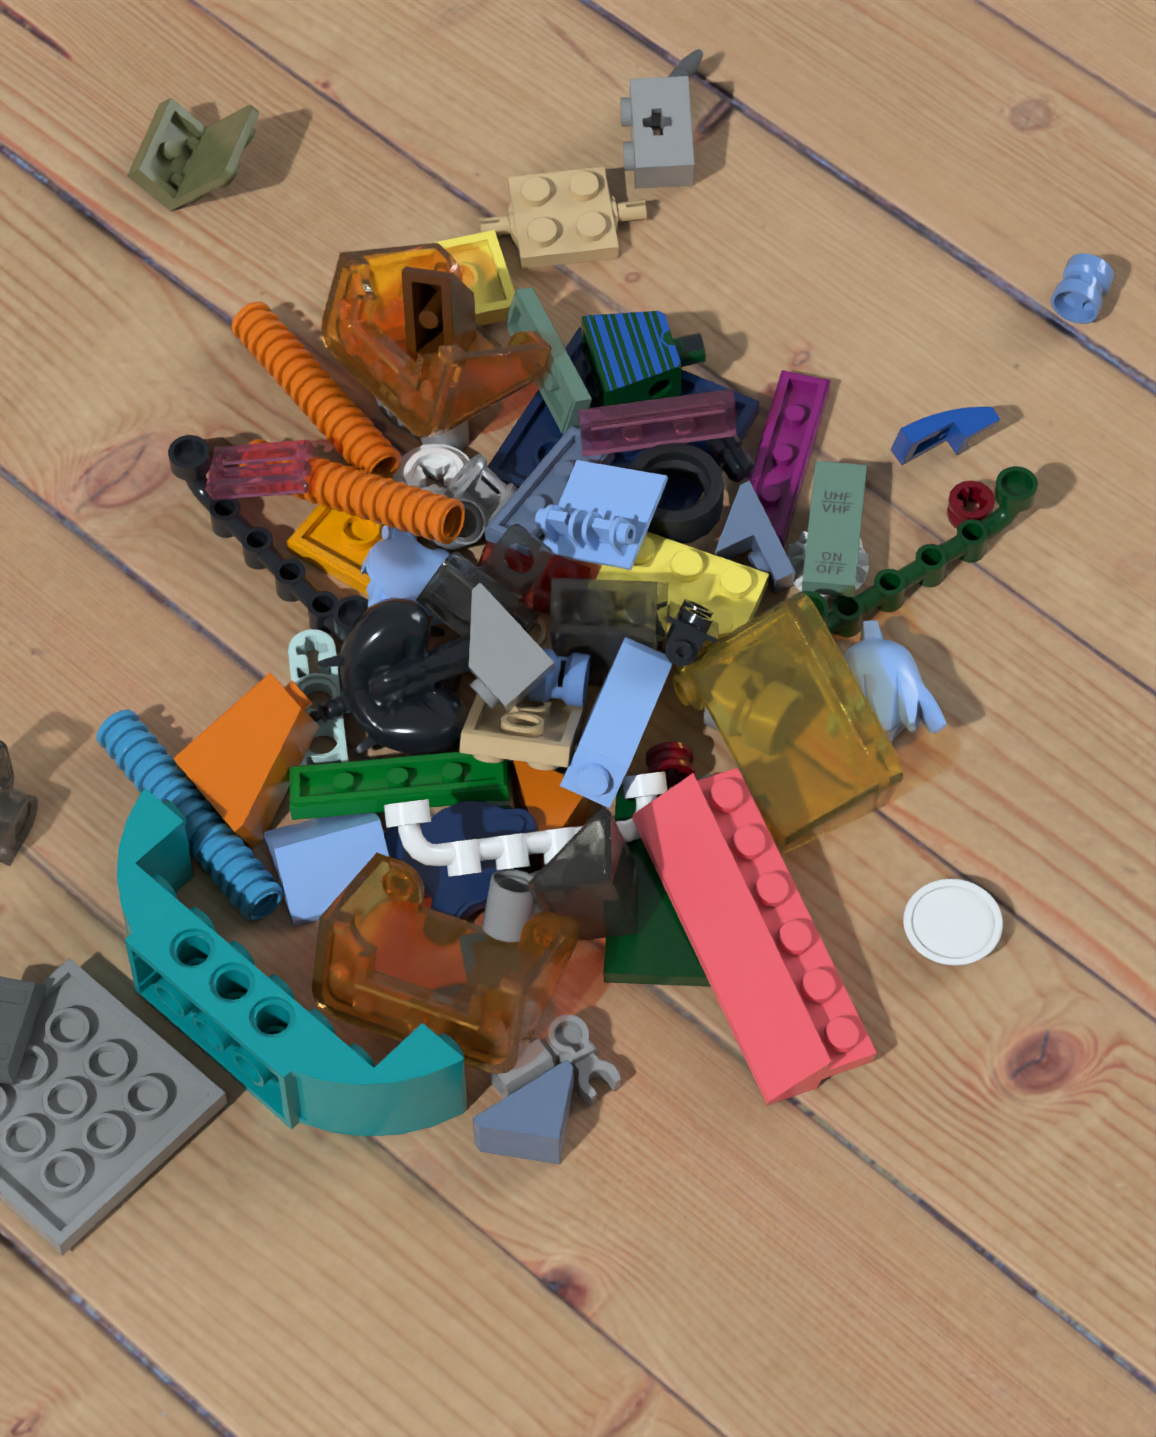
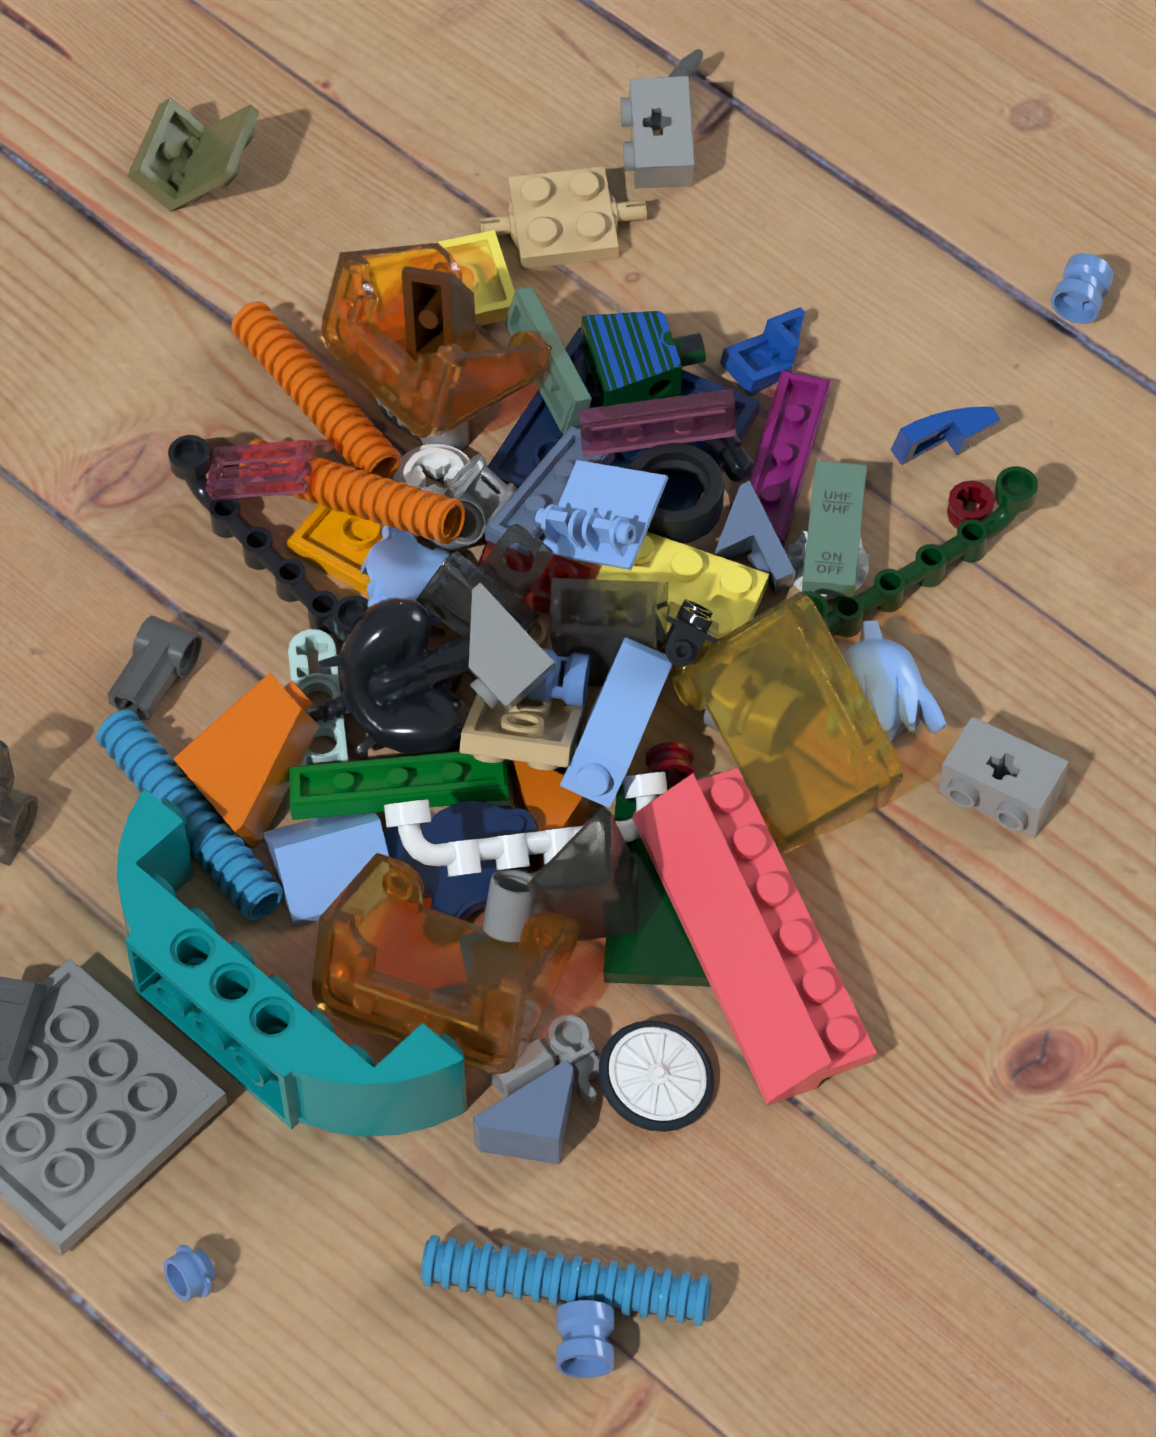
(159, 657): none -> dark grey piece
(189, 1273): none -> medium blue plate
(565, 1279): none -> dark azure piece
(585, 1339): none -> medium blue wheel
(656, 1076): none -> white wheel
(761, 359): none -> blue slope
(953, 922): white piece -> none
(1003, 777): none -> light grey brick

